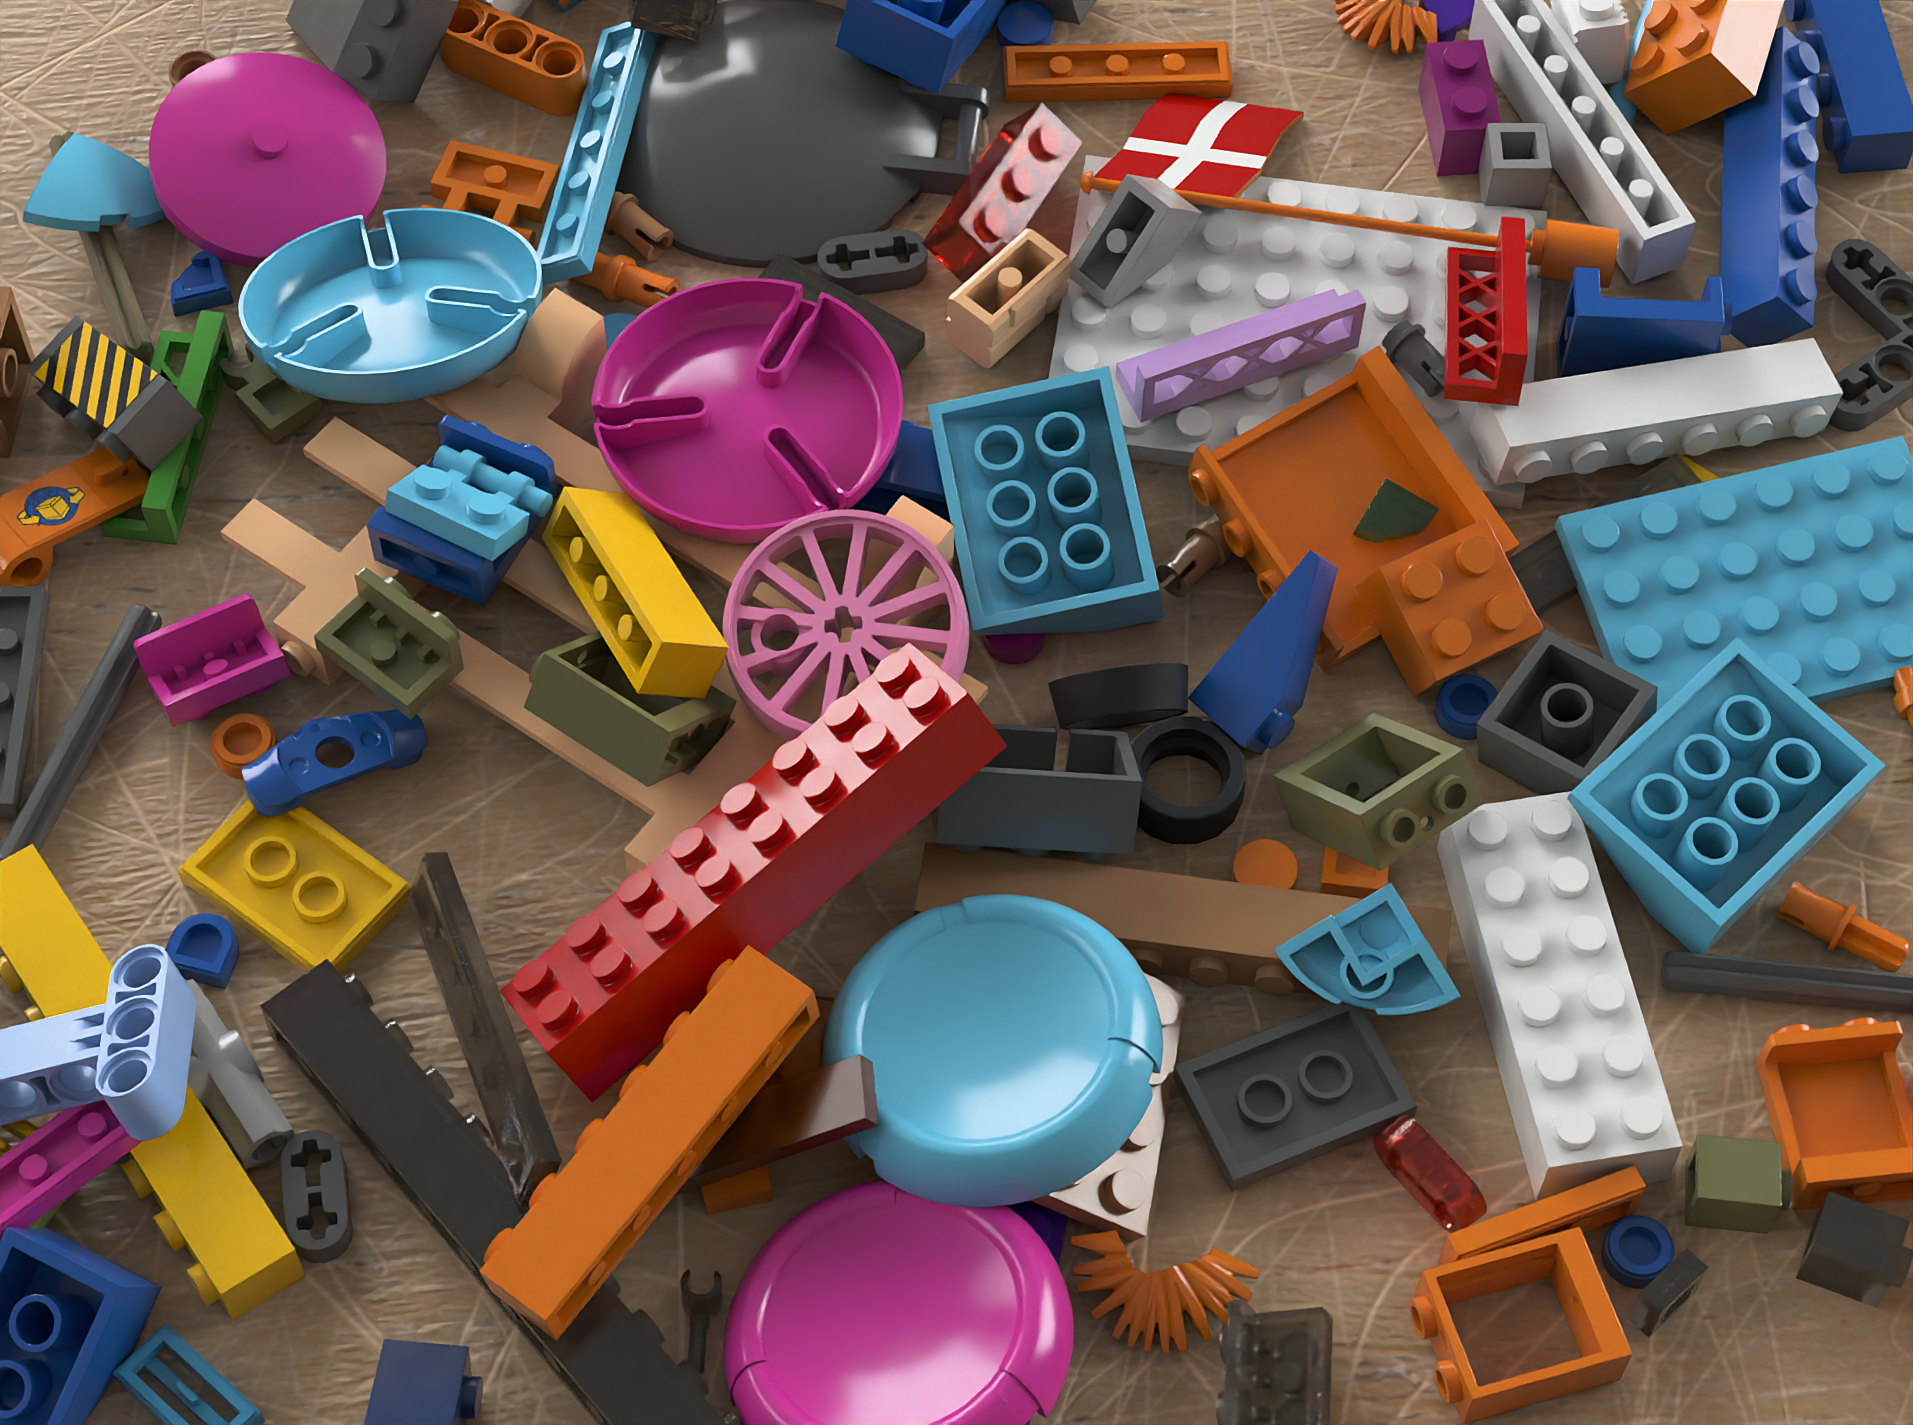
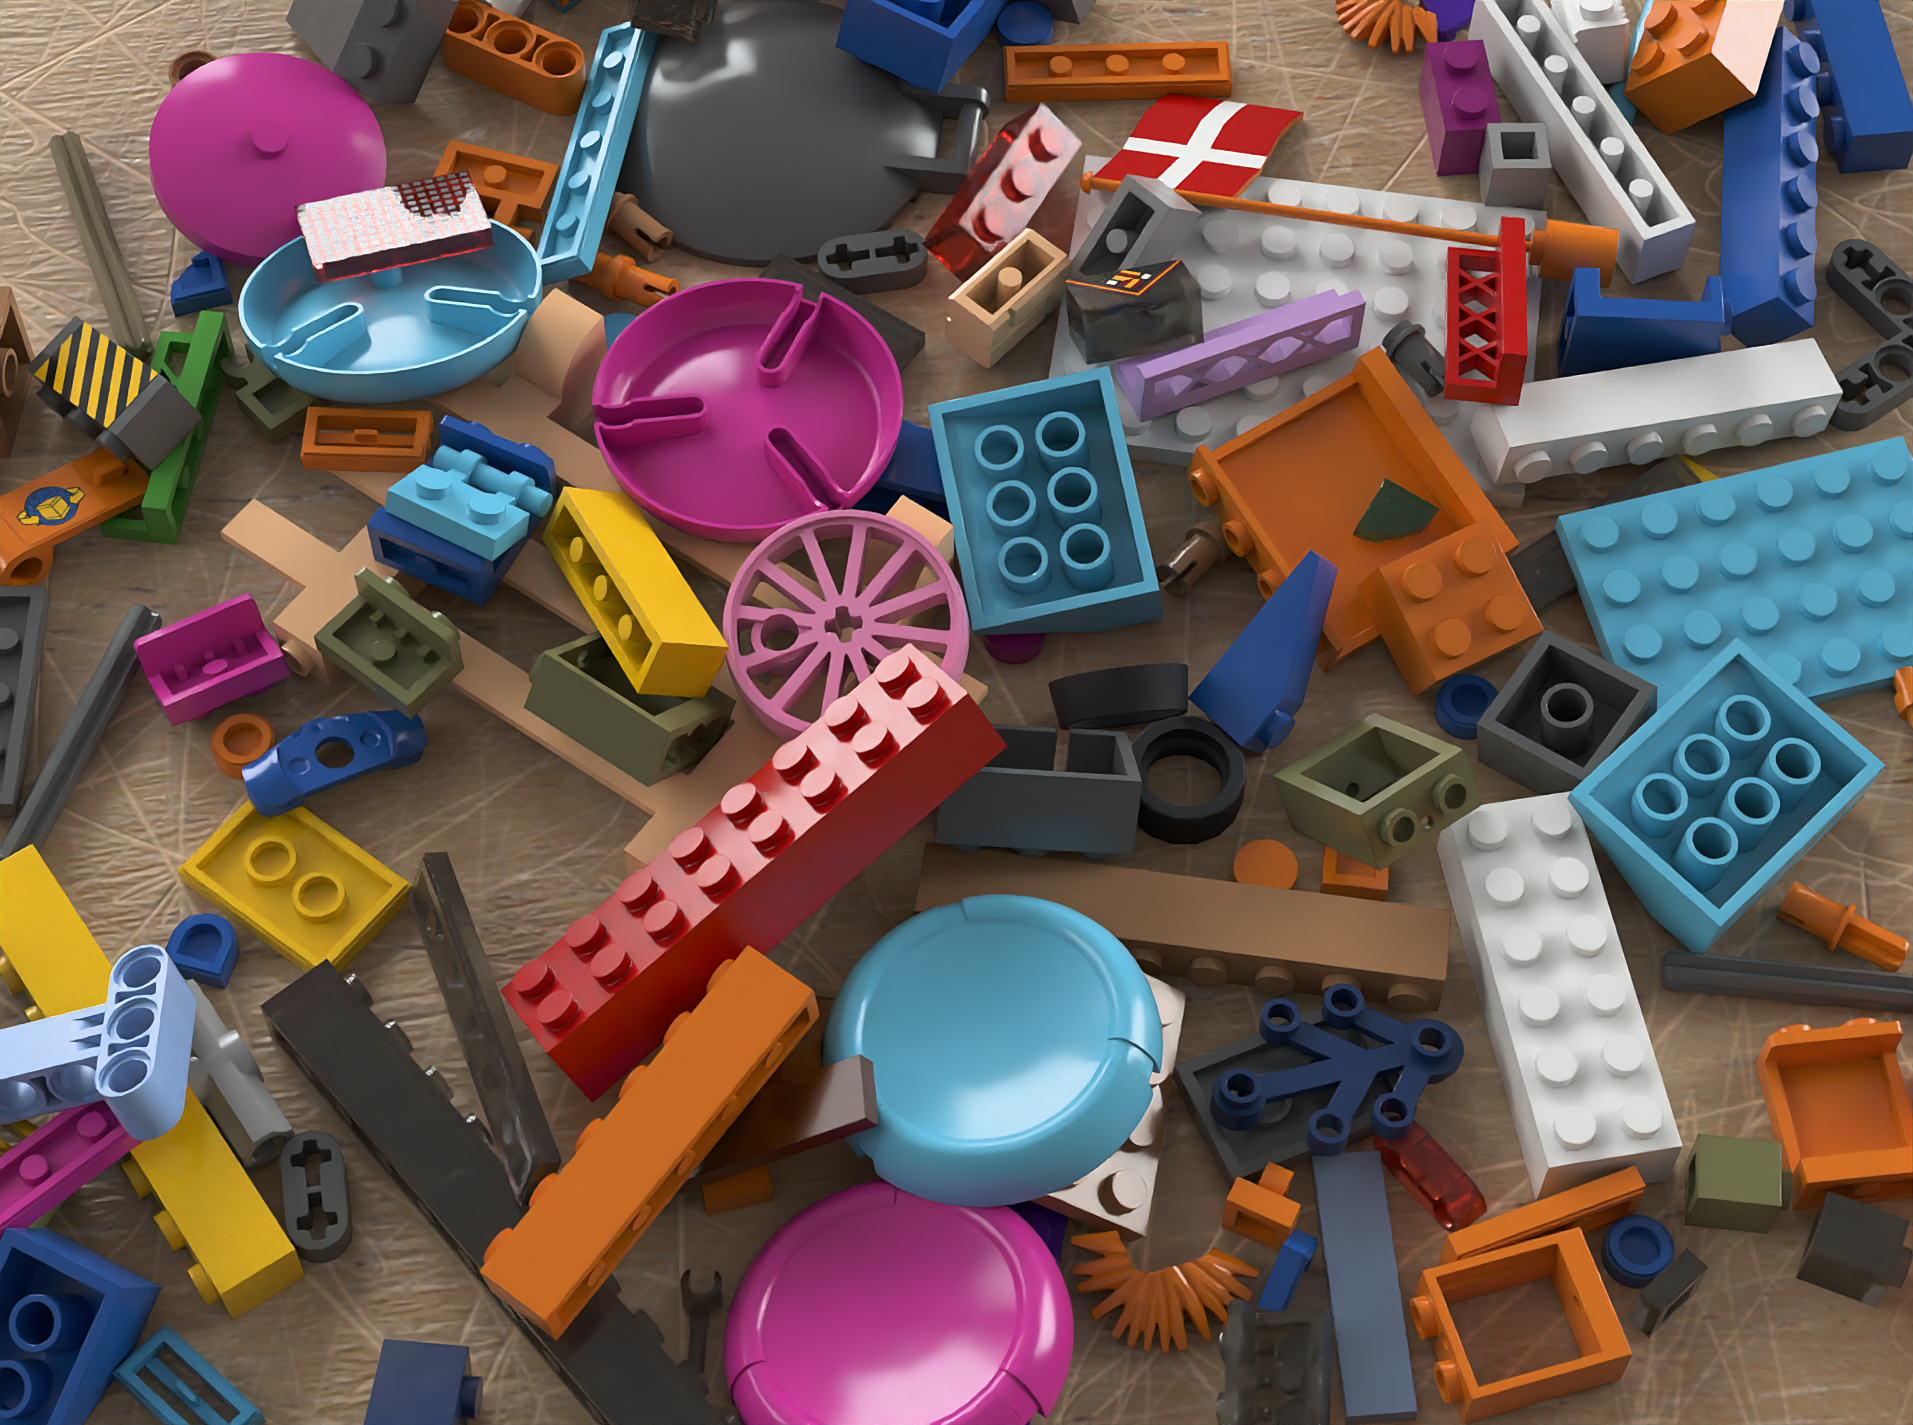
(92, 187): medium azure brick -> none
(366, 448): none -> orange tile
(393, 226): none -> clear red tile
(1134, 311): none -> clear smoke brick
(1262, 1210): none -> orange tile
(1292, 1260): none -> blue tile
(1343, 1067): none -> dark blue plant
(1363, 1288): none -> sand blue tile
(1370, 959): medium azure brick -> none

